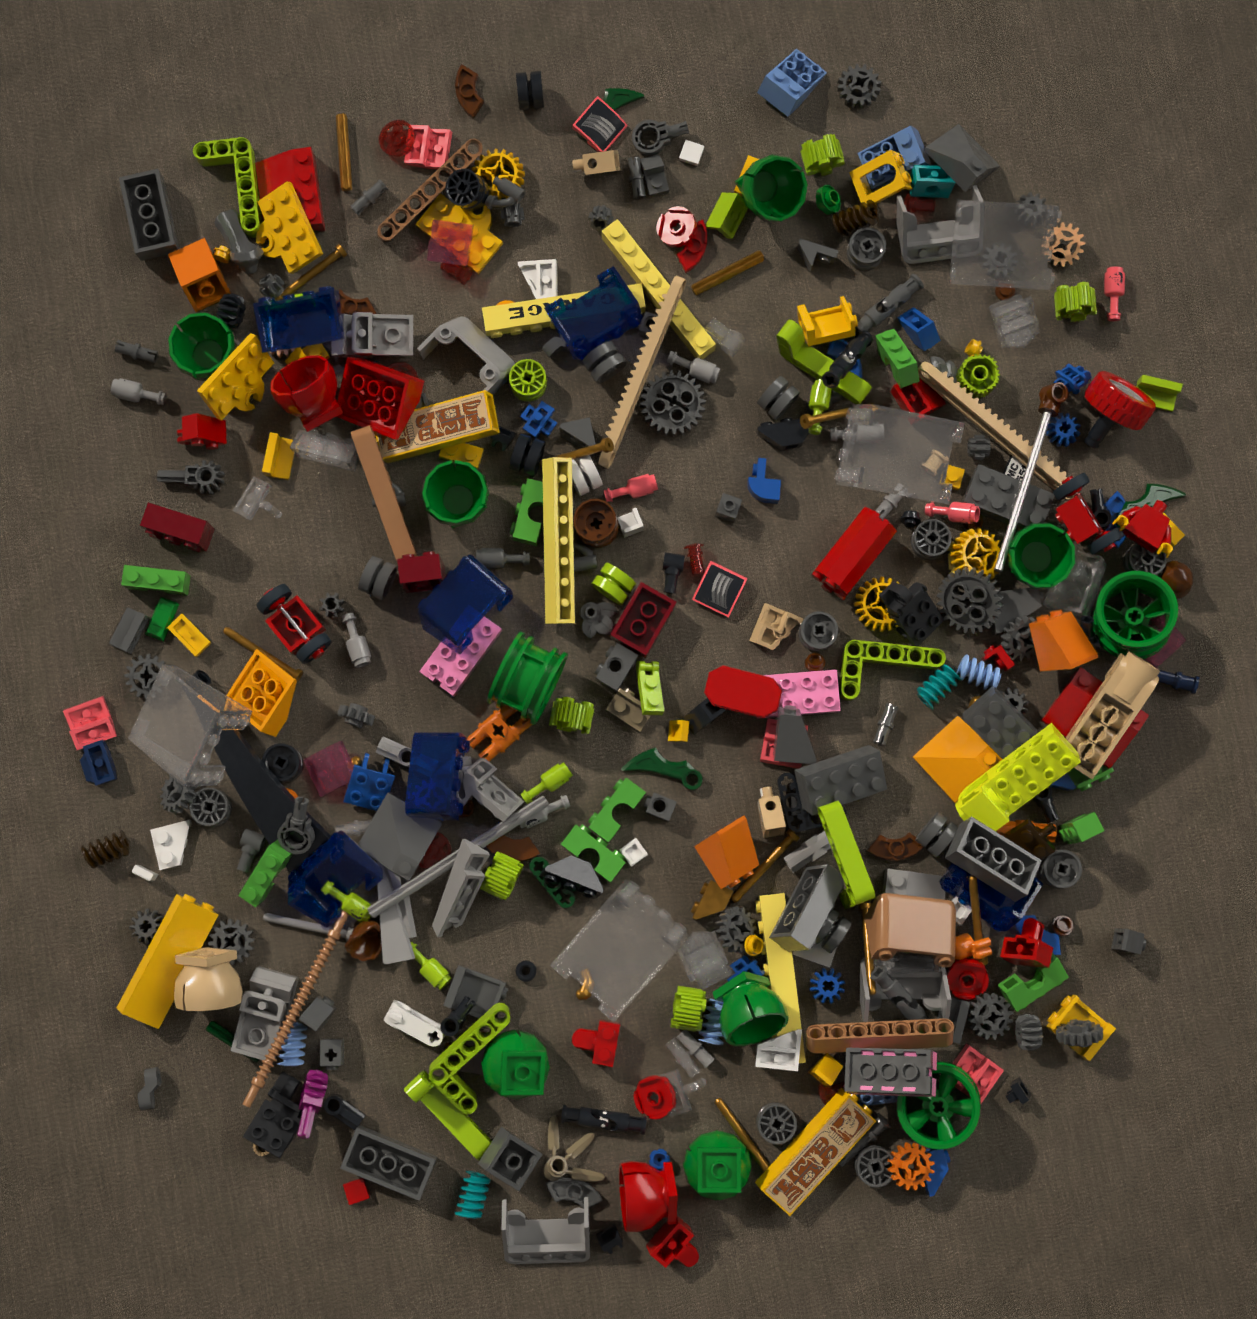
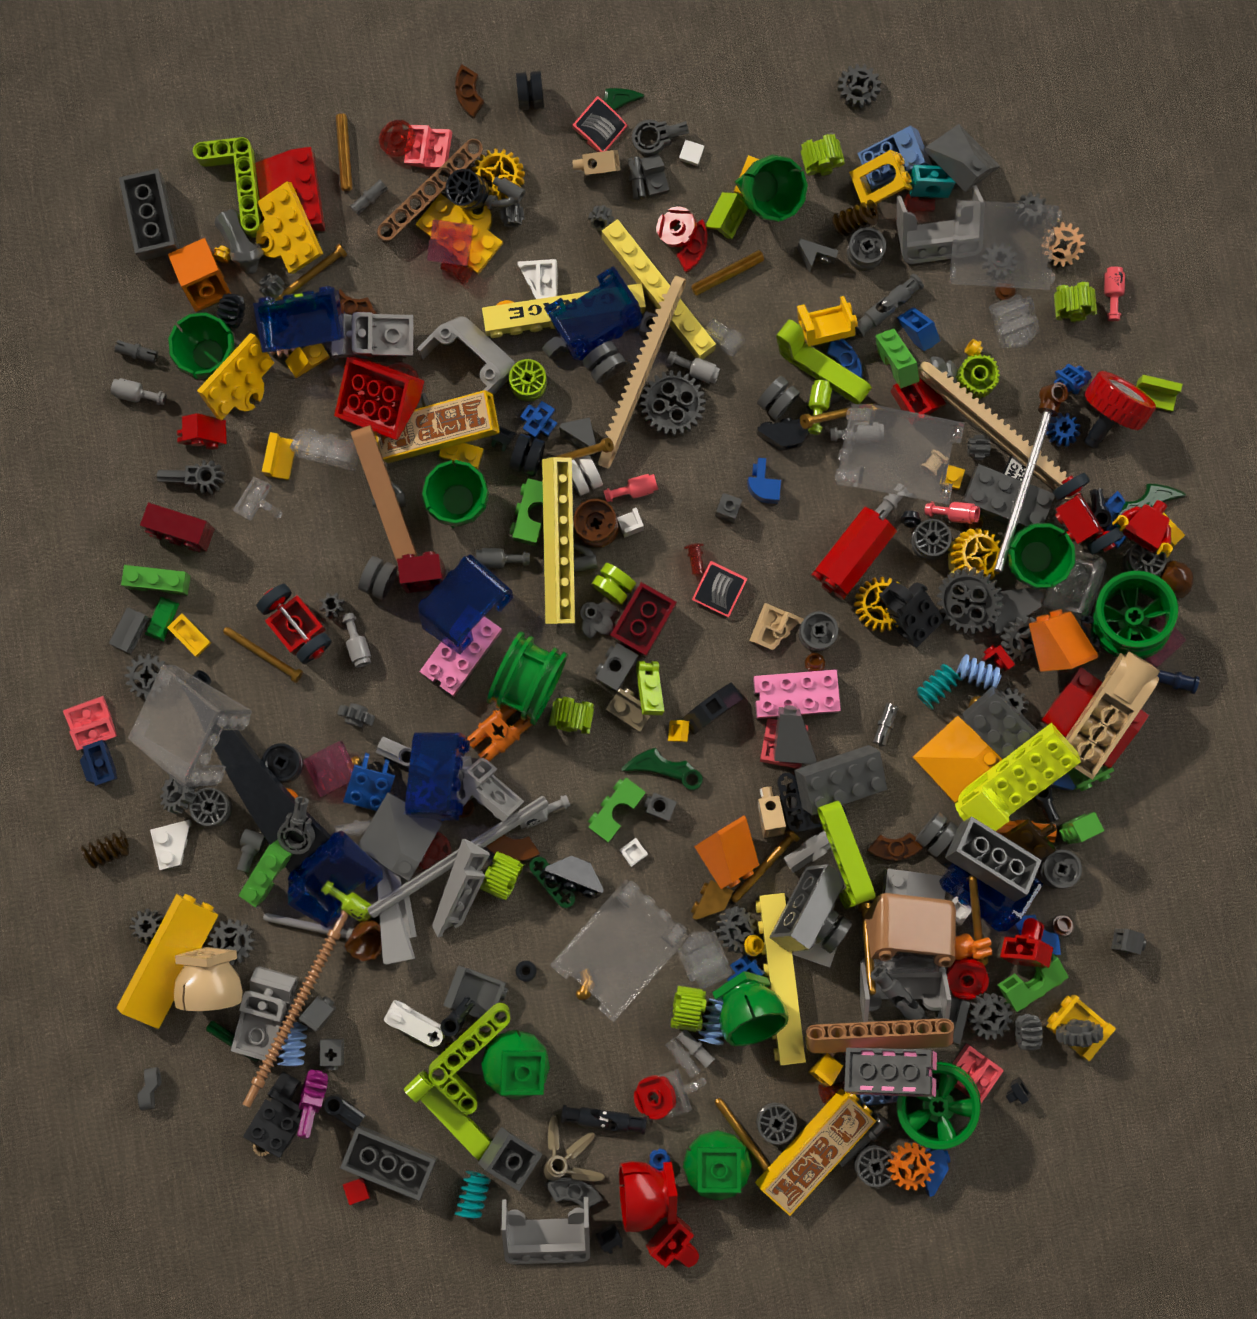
(144, 873): white tile -> none
(265, 691): light orange slope -> none
(311, 392): red plate -> none
(432, 970): lime piece -> none
(550, 780): lime piece -> none
(580, 839): bright green arch -> none
(600, 1042): red brick -> none
(672, 567): black pin -> none
(743, 691): red shield -> none
(780, 1052): white wing -> none
(791, 82): medium blue slope -> none
(826, 993): blue gear -> none
(828, 200): green plate -> none
(847, 359): black piece -> none
(883, 658): lime beam -> none

